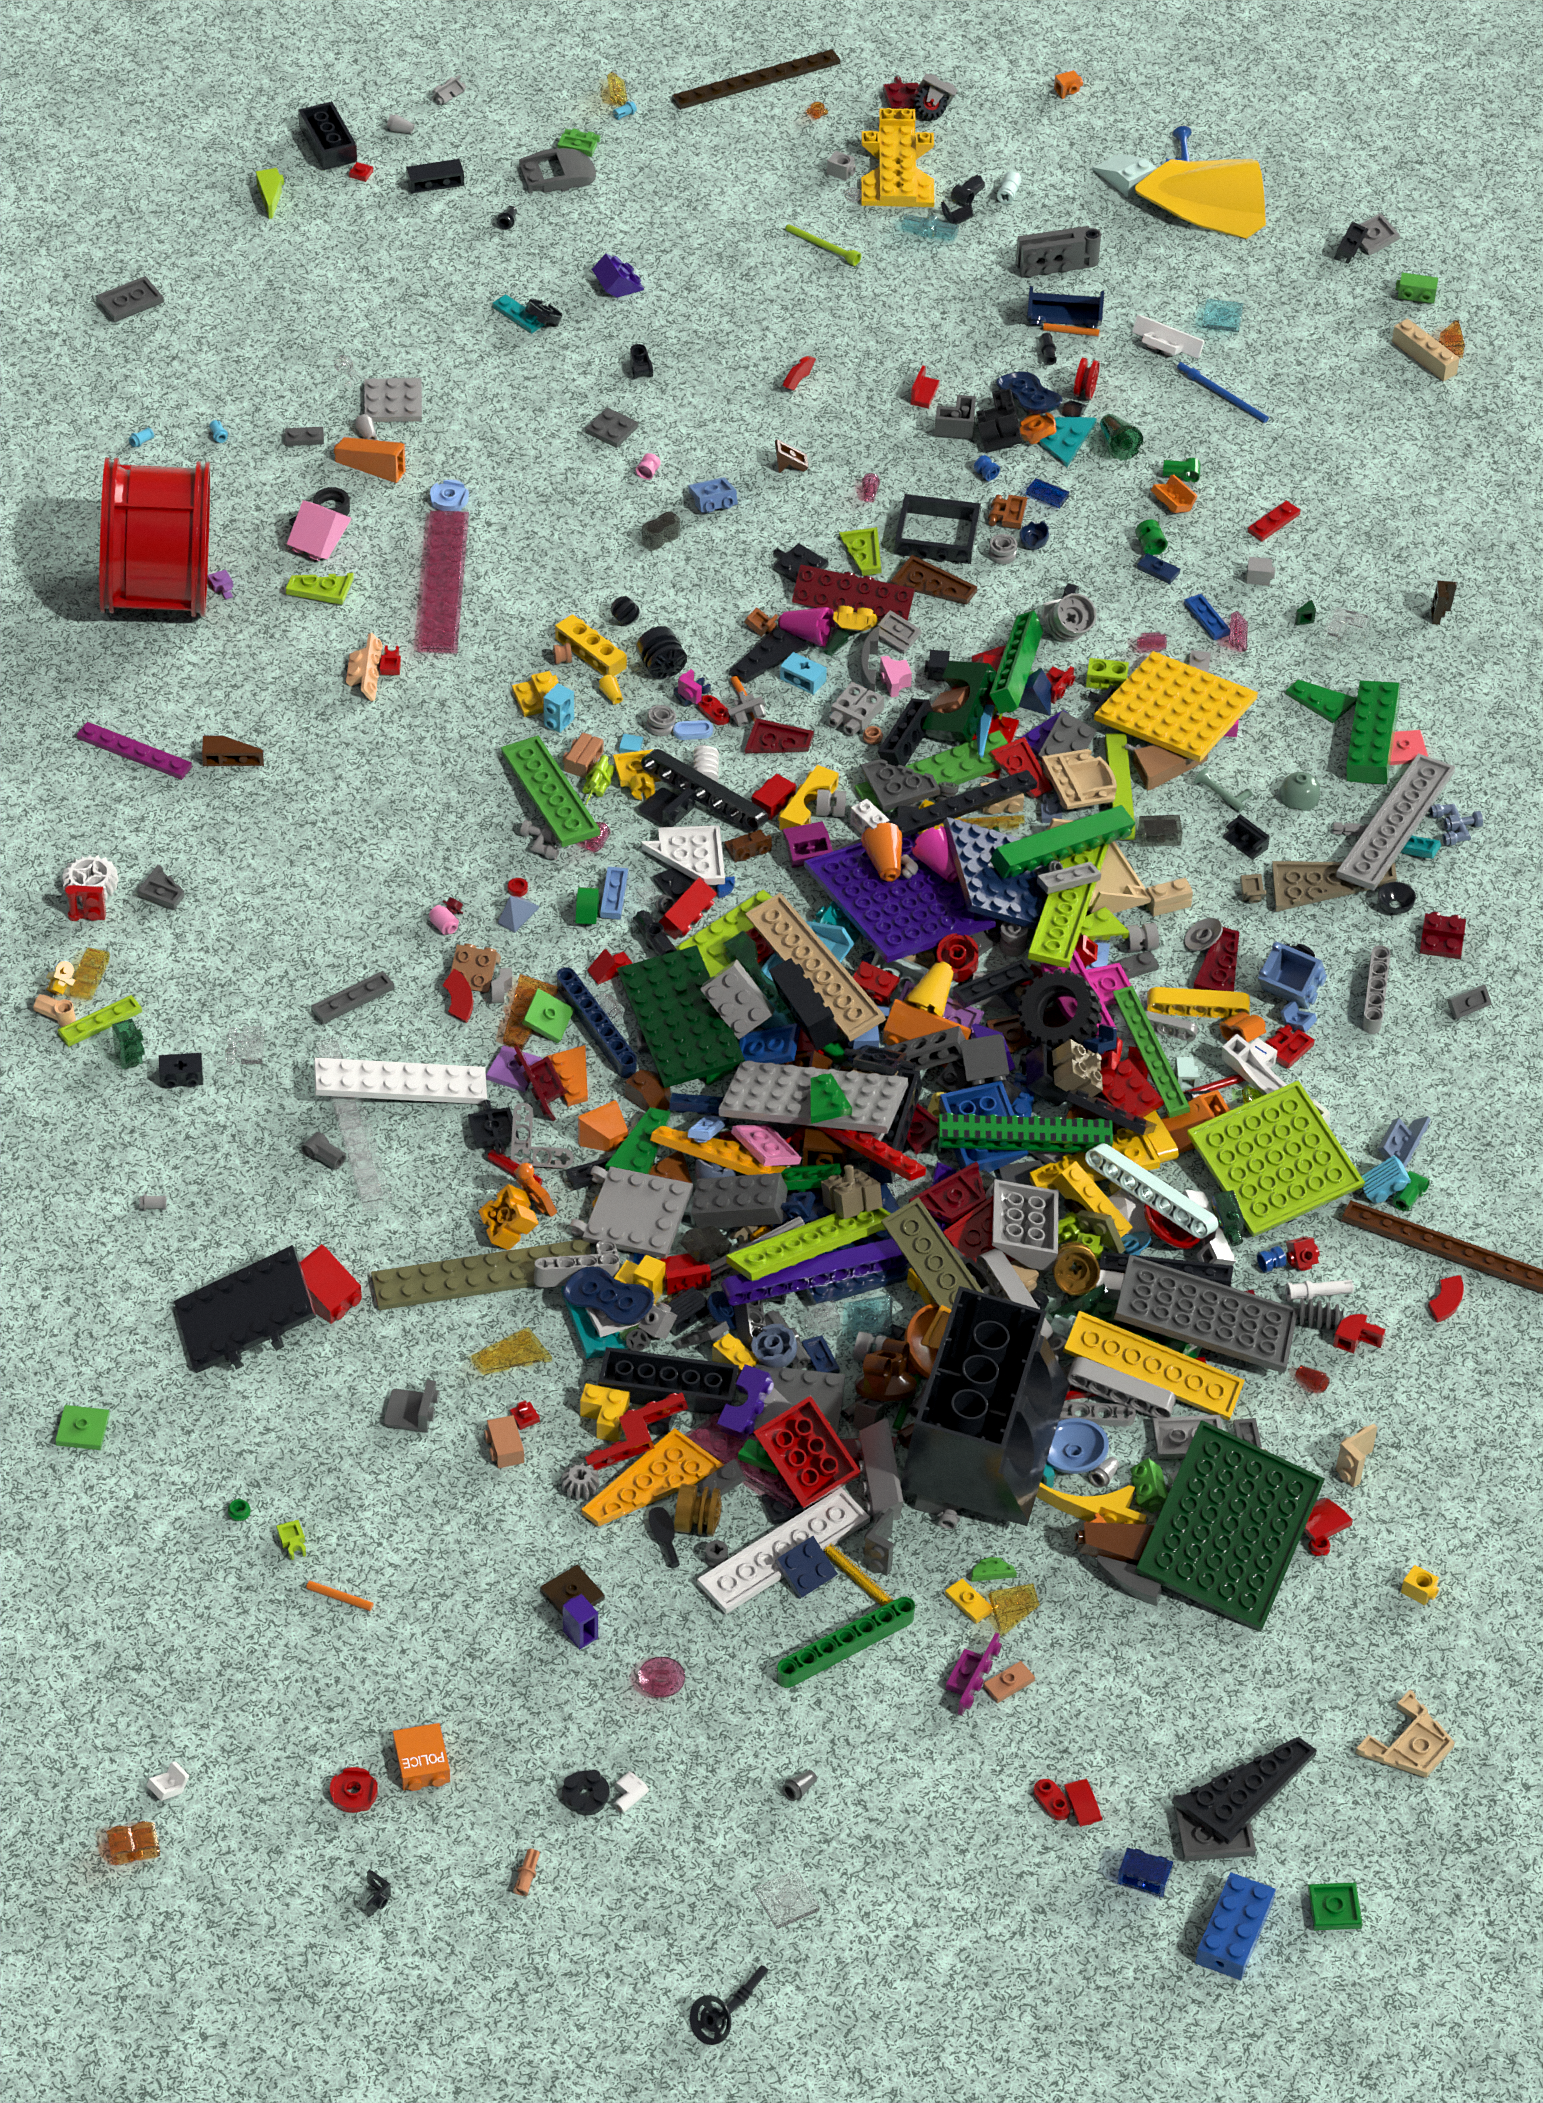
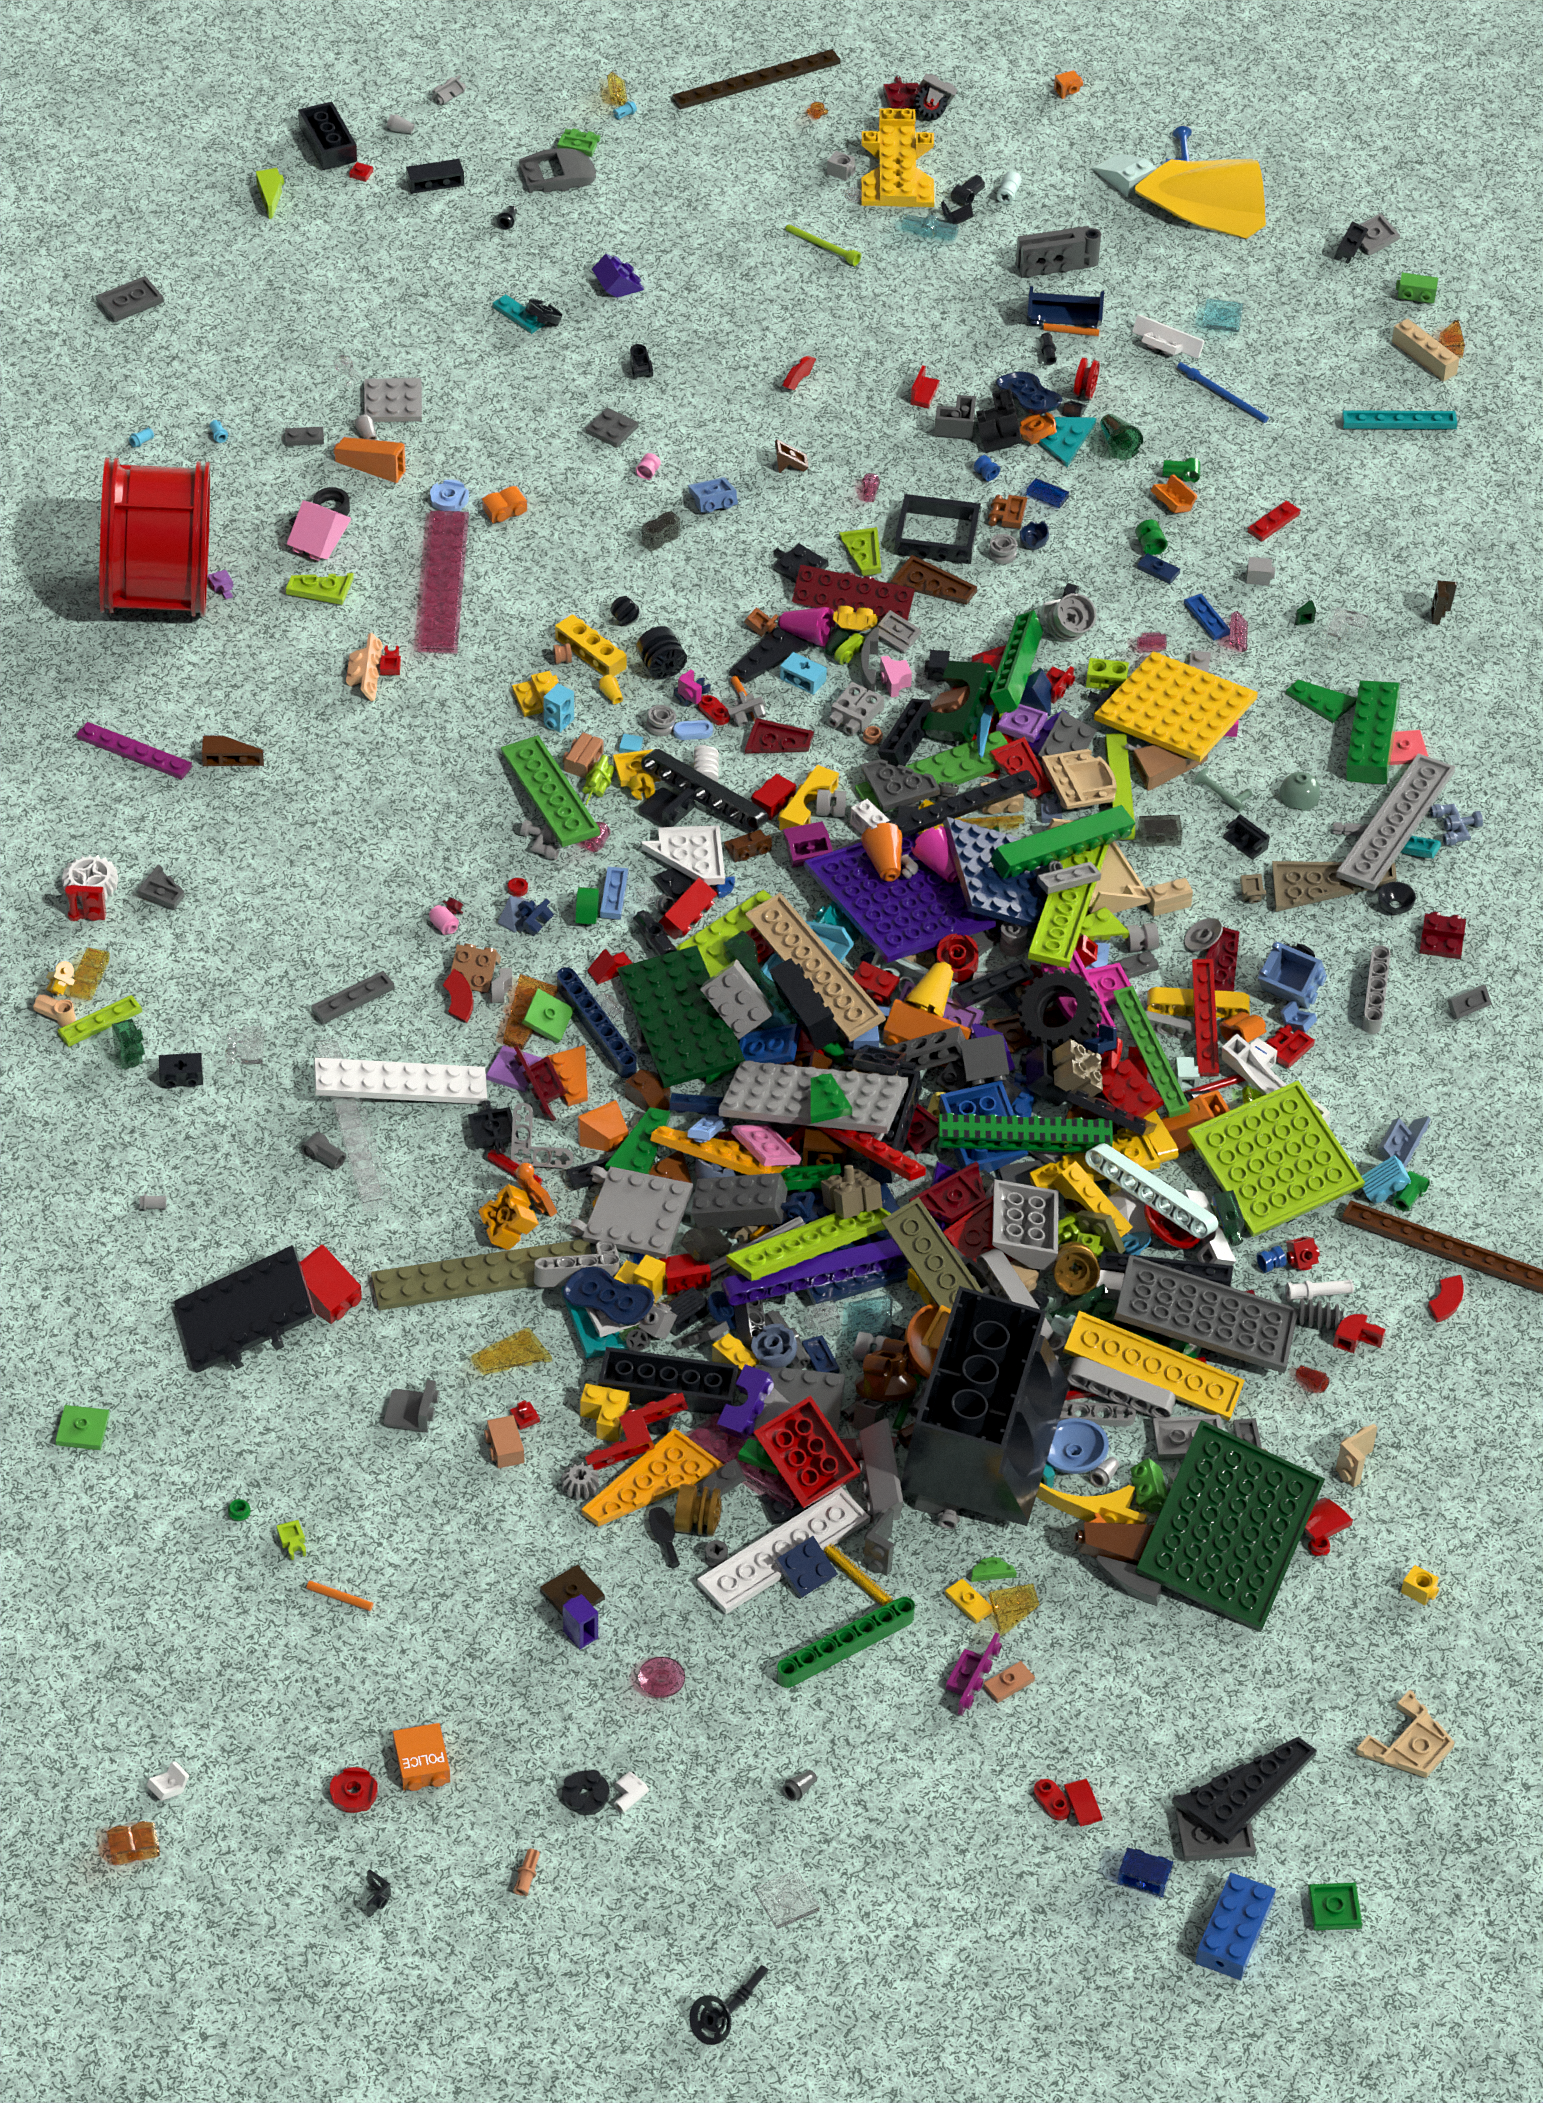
(504, 504): none -> orange brick
(530, 924): none -> dark blue hips
(849, 648): none -> lime plate
(1022, 722): none -> medium lavender plate
(1205, 1017): none -> red plate
(1398, 419): none -> teal plate

